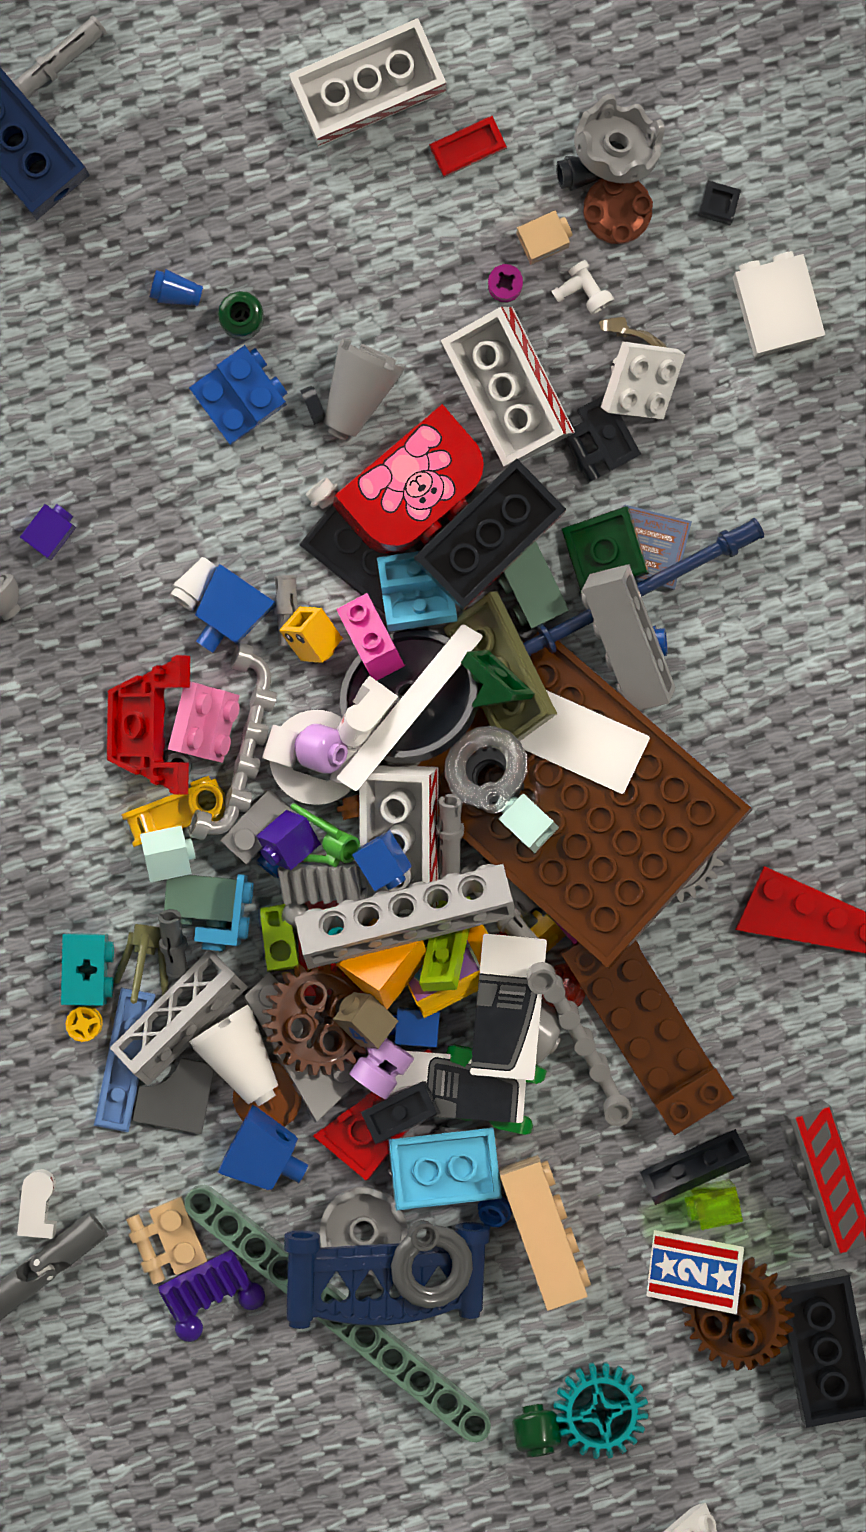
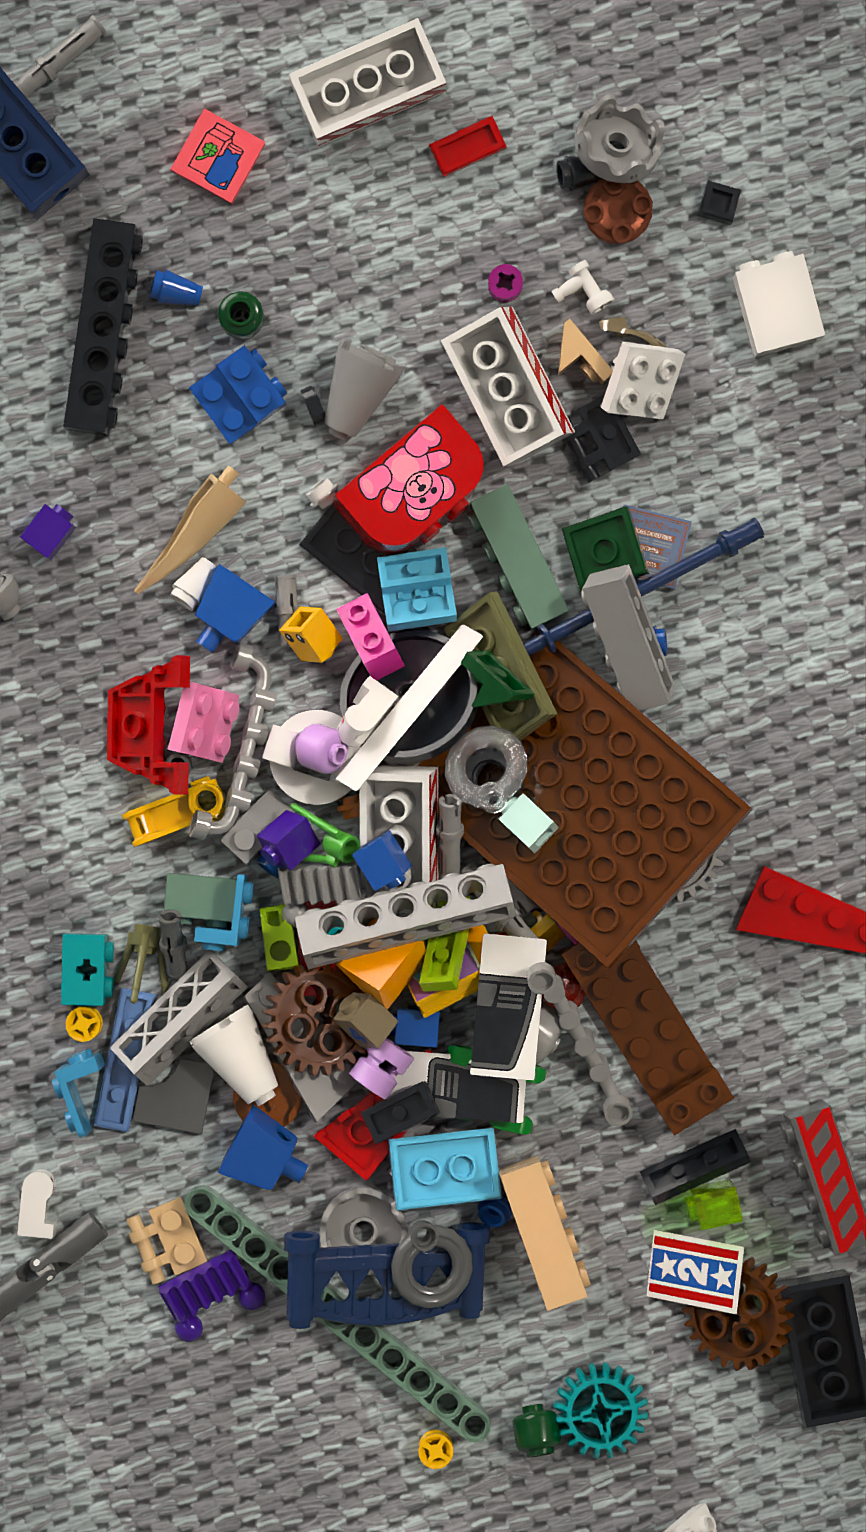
(64, 1084): none -> dark azure bracket
(105, 238): none -> black brick
(167, 853): light aqua brick -> none
(203, 519): none -> tan piece
(218, 156): none -> coral tile
(433, 1455): none -> yellow wheel
(489, 534): black brick -> none
(544, 236): tan brick -> none
(576, 347): none -> tan slope
(588, 744): white sticker -> none

